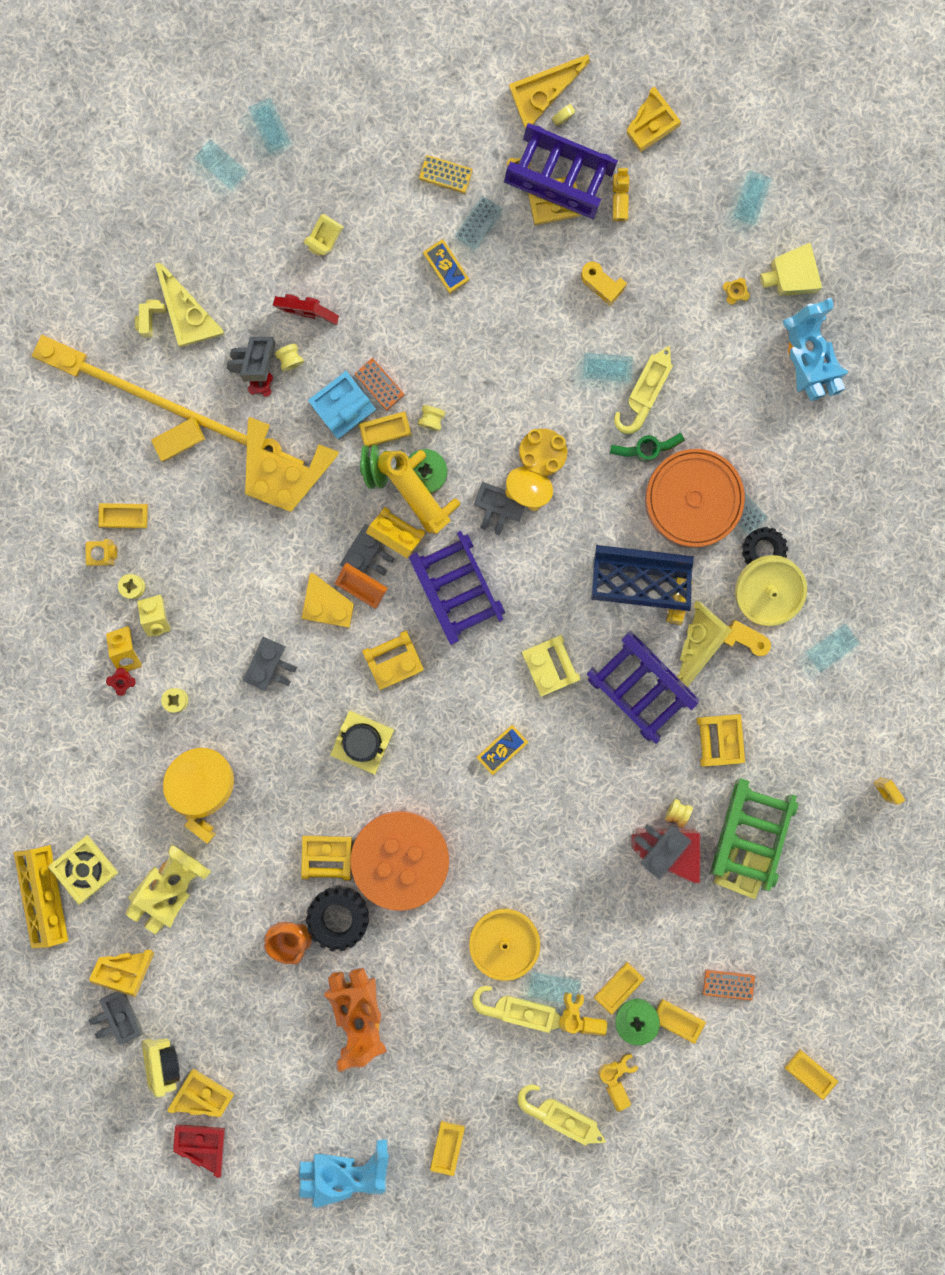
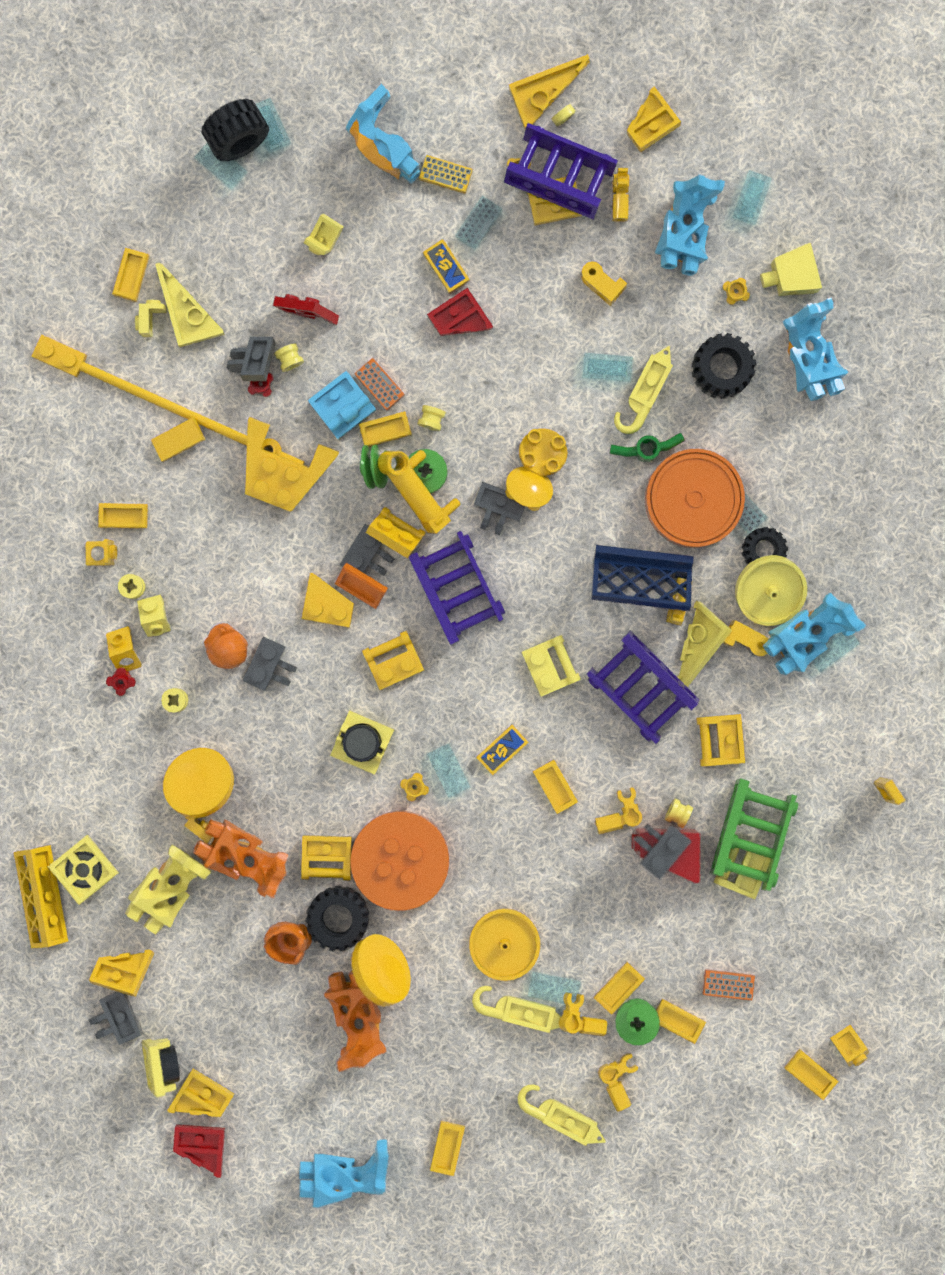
(130, 274): none -> yellow tile
(226, 646): none -> orange hair
(235, 130): none -> black tyre
(267, 867): none -> orange hips
(381, 970): none -> yellow piece
(383, 150): none -> medium azure hips
(416, 780): none -> yellow plate
(448, 770): none -> clear light blue tile
(459, 315): none -> red wing
(555, 786): none -> yellow tile
(630, 817): none -> yellow bar
(676, 237): none -> medium azure hips
(738, 351): none -> black tyre
(796, 634): none -> medium azure hips
(850, 1046): none -> yellow bracket

